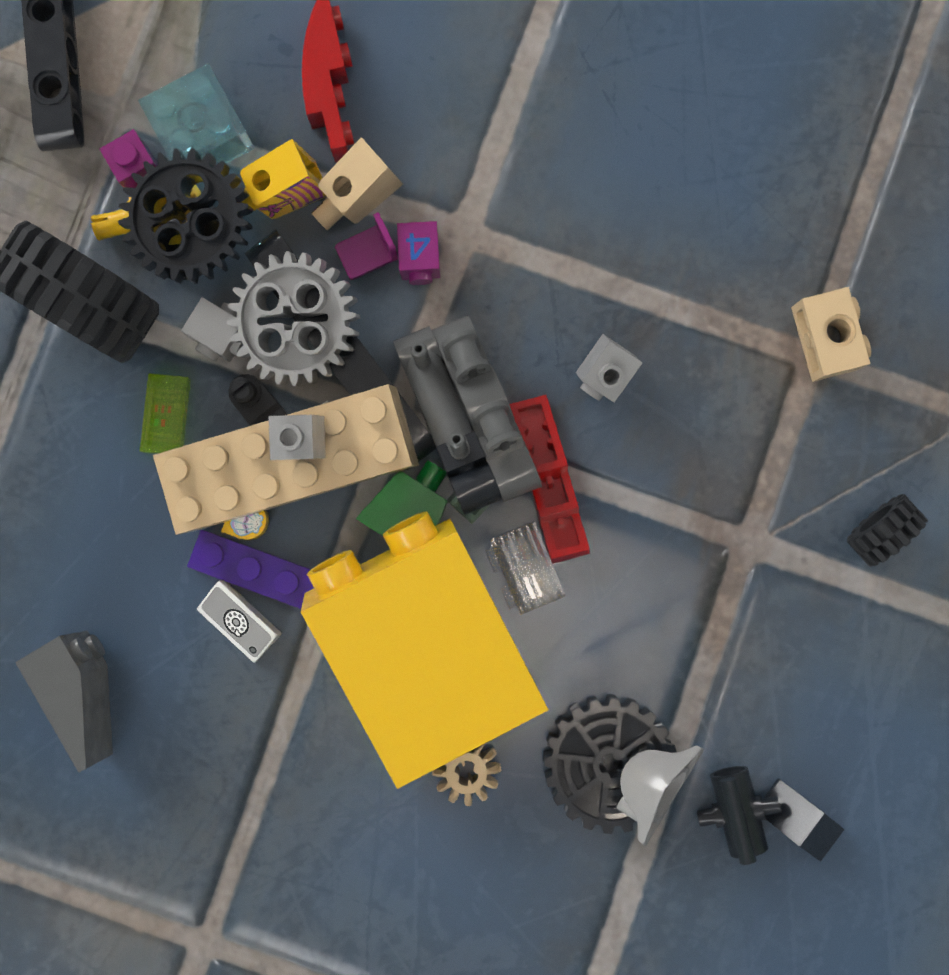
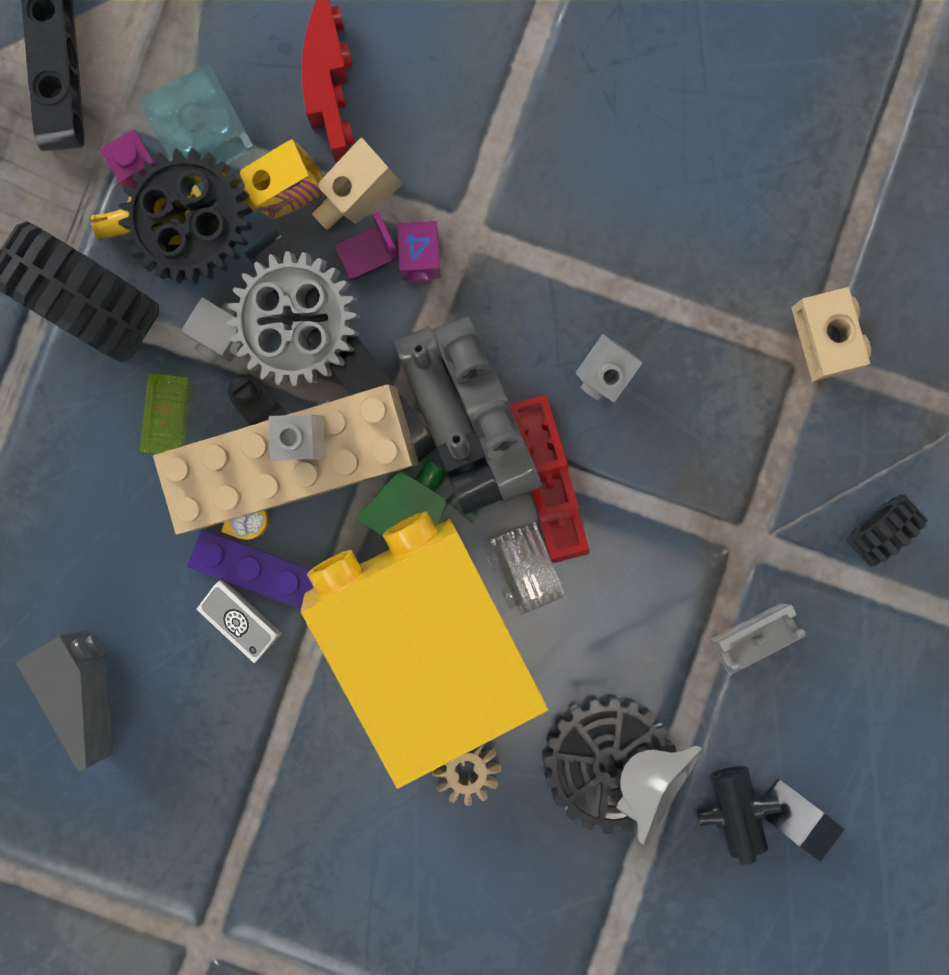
(757, 637): none -> light grey hinge

